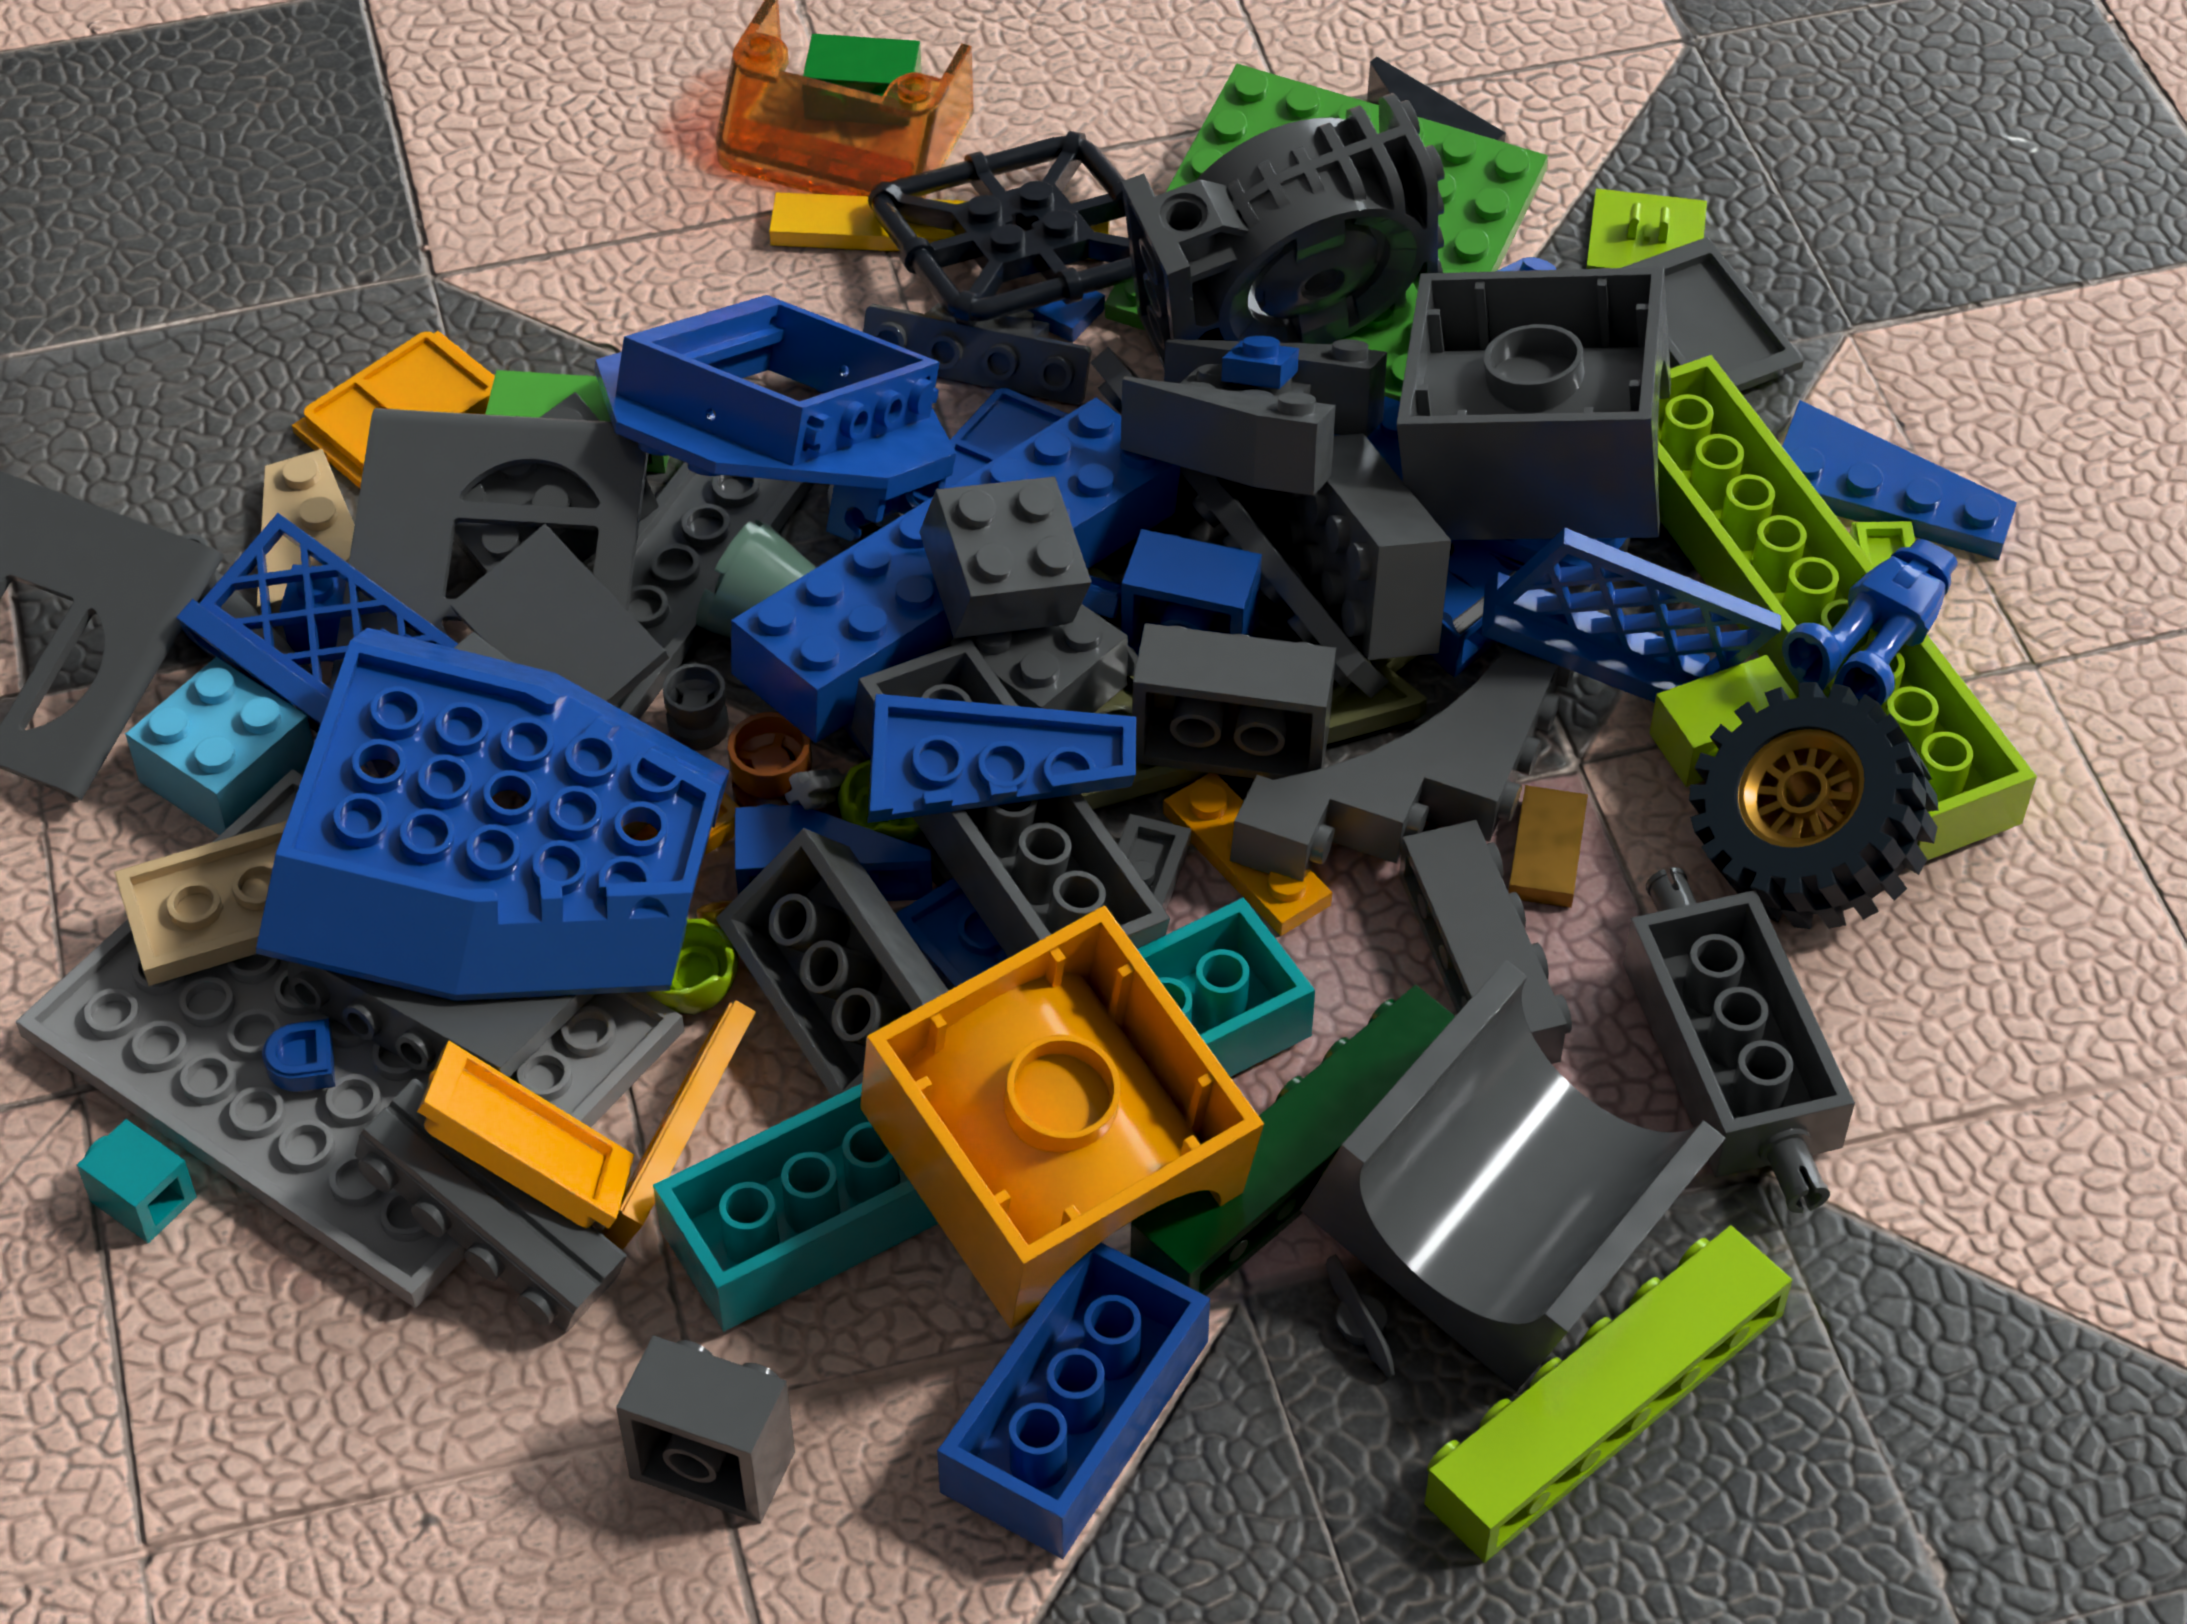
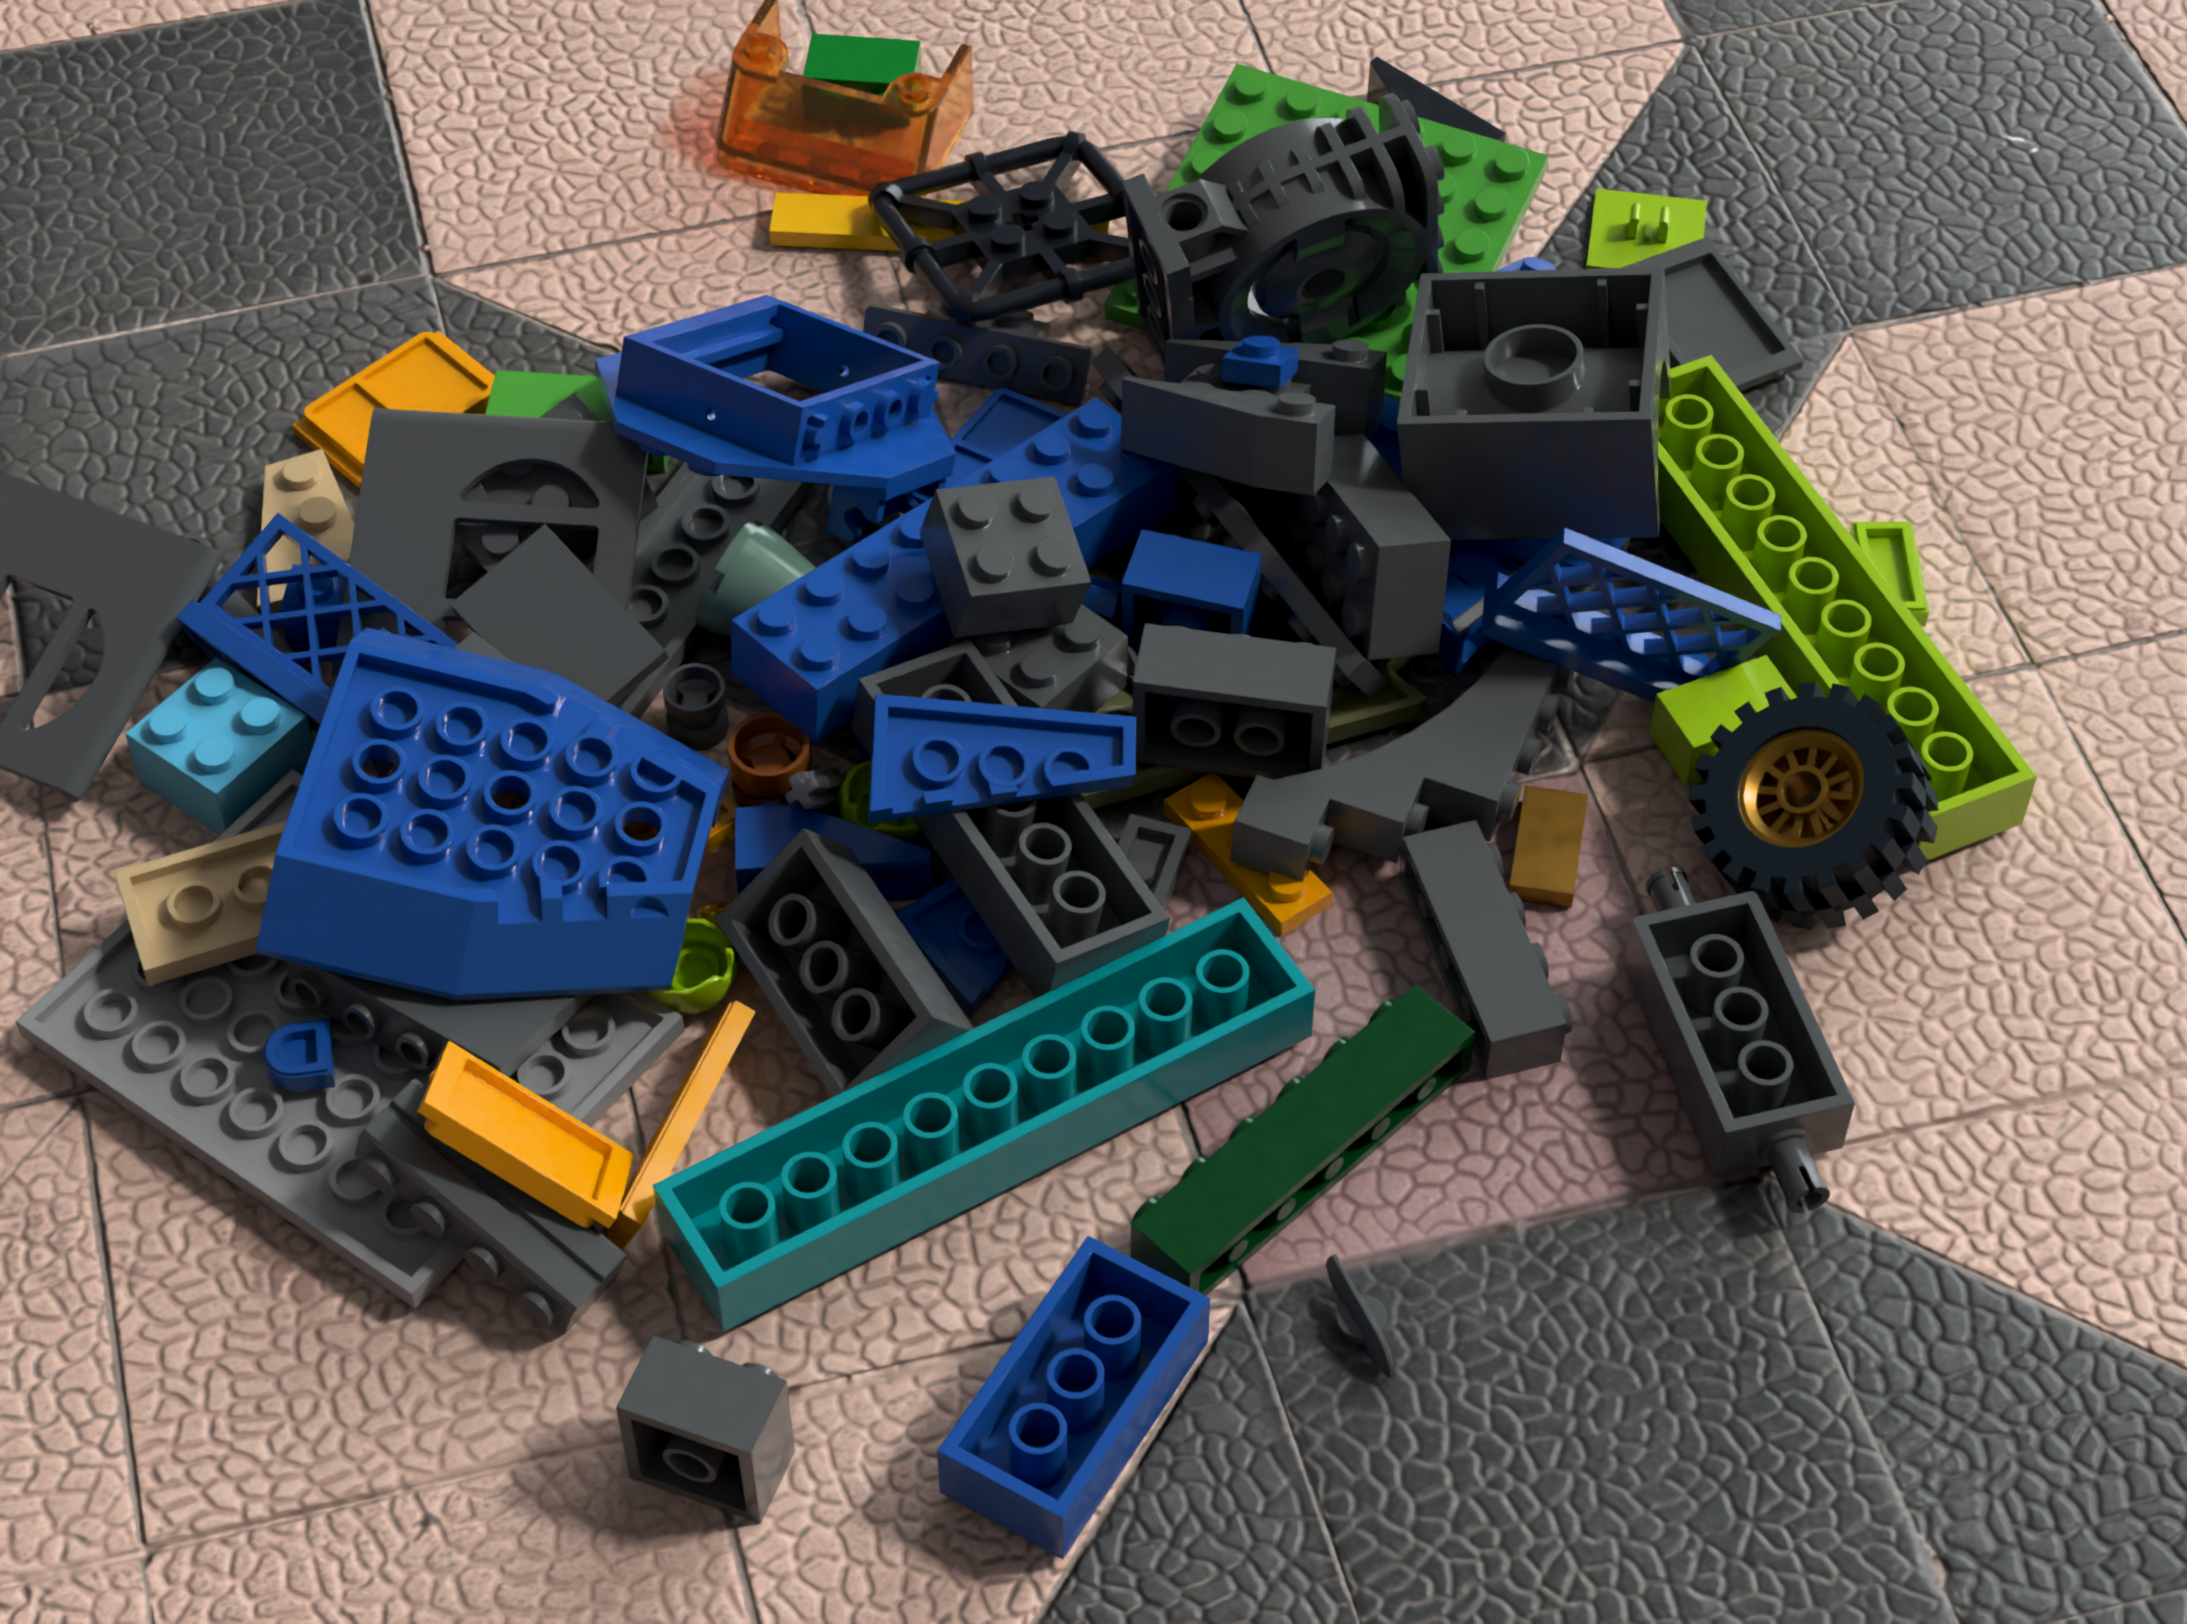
(136, 1180): teal brick -> none
(1054, 1107): light orange piece -> none
(1071, 319): blue tile -> none
(1499, 1186): dark grey piece -> none
(1605, 1391): lime brick -> none
(1881, 482): blue wing -> none
(1893, 599): blue piece -> none

